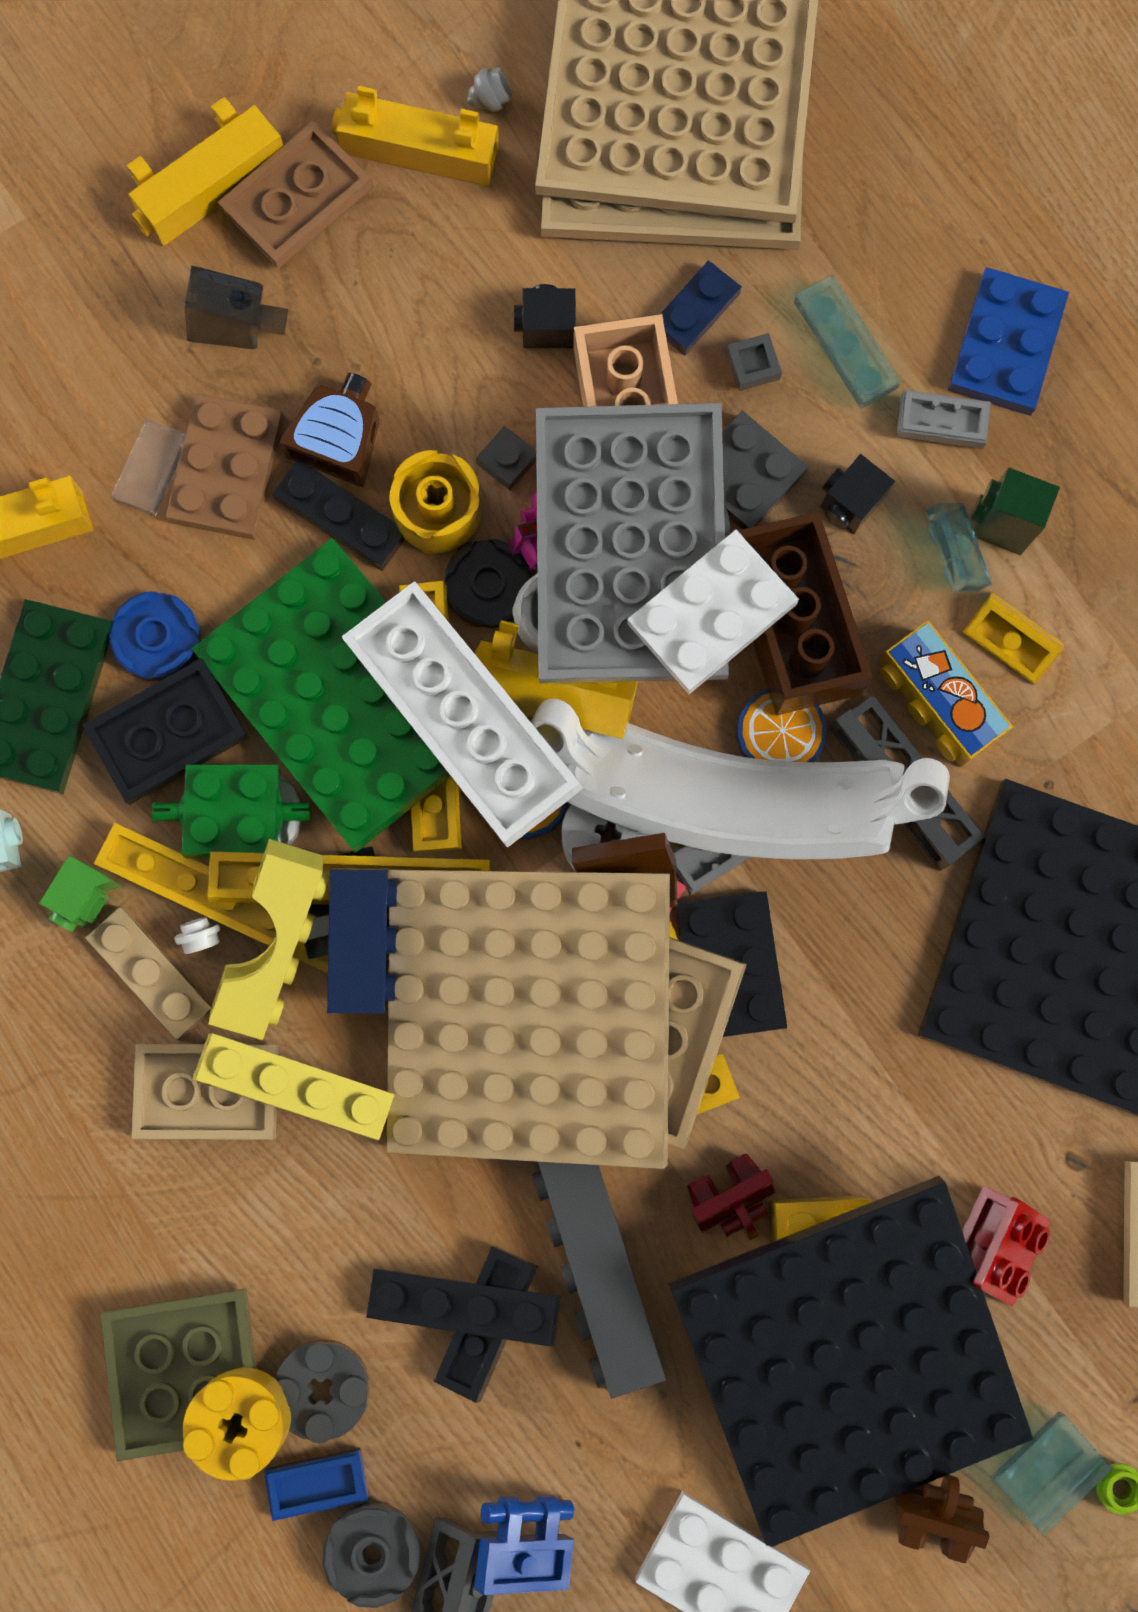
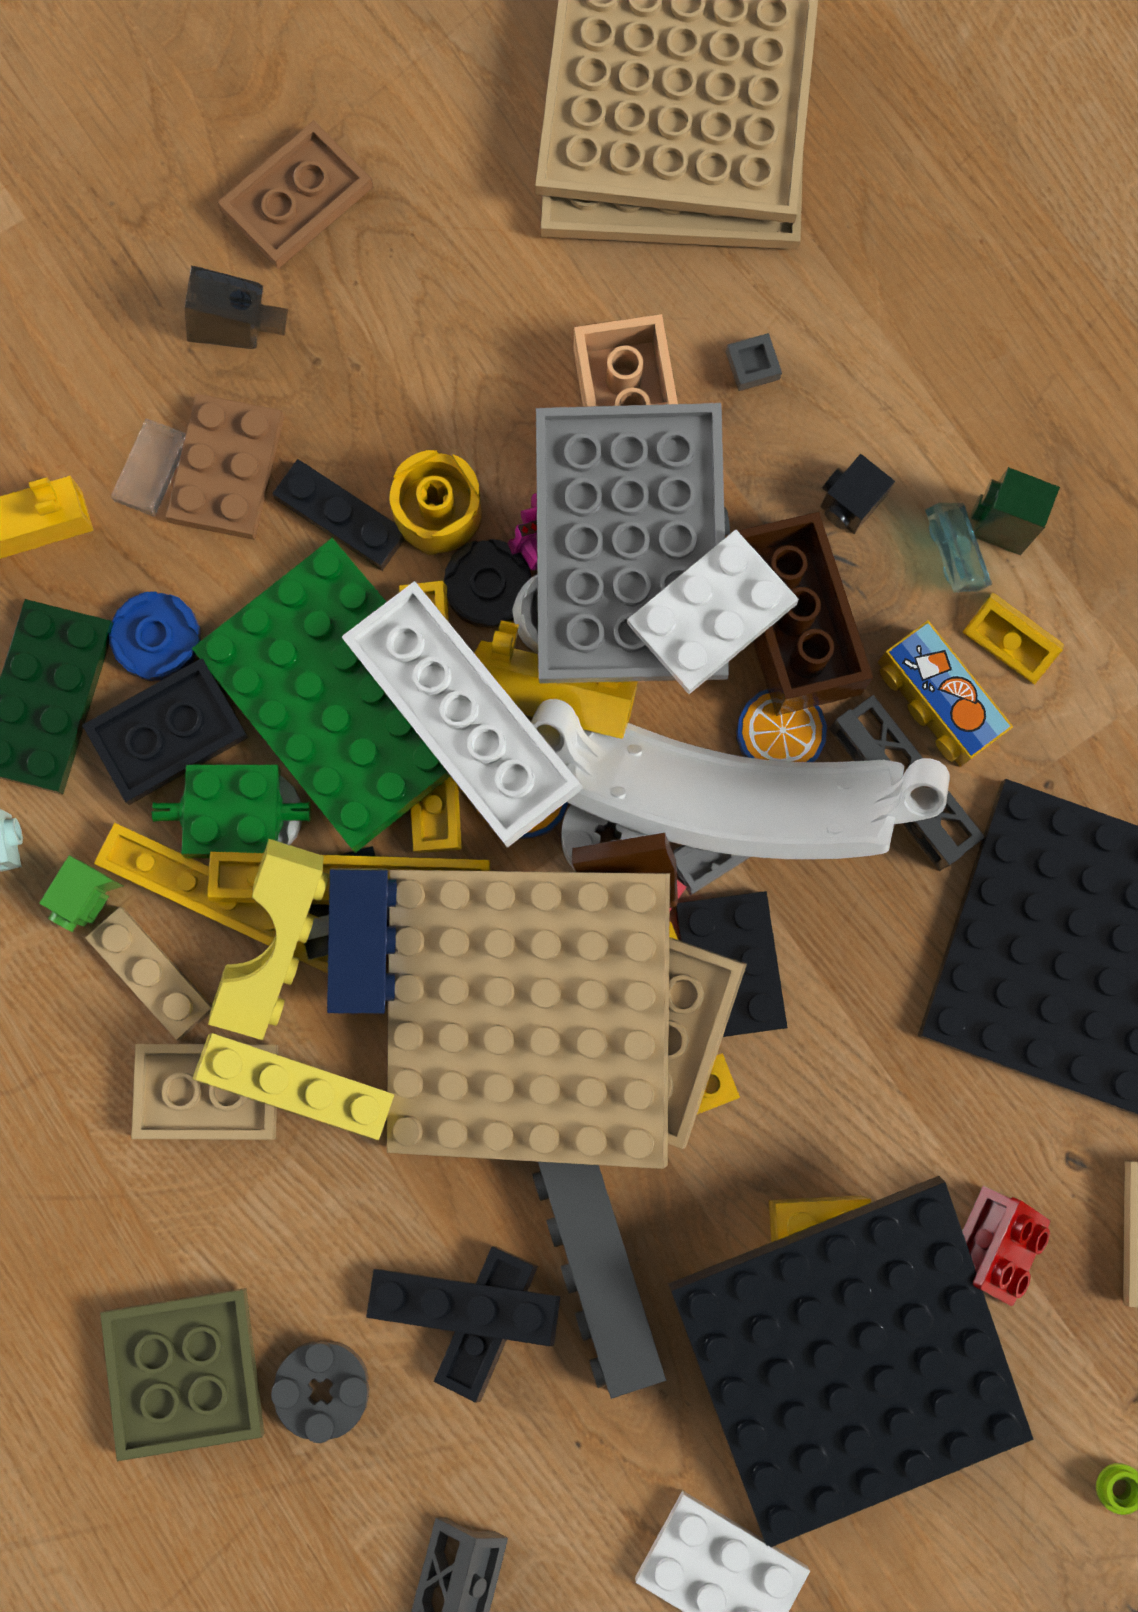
(197, 935): white plate -> none
(201, 177): yellow brick -> none
(210, 1432): yellow brick -> none
(316, 1484): blue tile -> none
(335, 431): torso -> none
(366, 1580): dark grey plate -> none
(417, 137): yellow brick -> none
(489, 90): light grey plate -> none
(506, 458): dark grey plate -> none
(526, 1561): blue plate -> none
(546, 317): black brick -> none
(698, 306): dark blue plate -> none
(750, 1188): dark red hips -> none
(755, 471): dark grey plate -> none
(847, 341): clear light blue plate -> none
(943, 419): light grey plate -> none
(944, 1514): reddish brown hips -> none
(1008, 341): blue plate -> none
(1051, 1473): clear light blue plate -> none

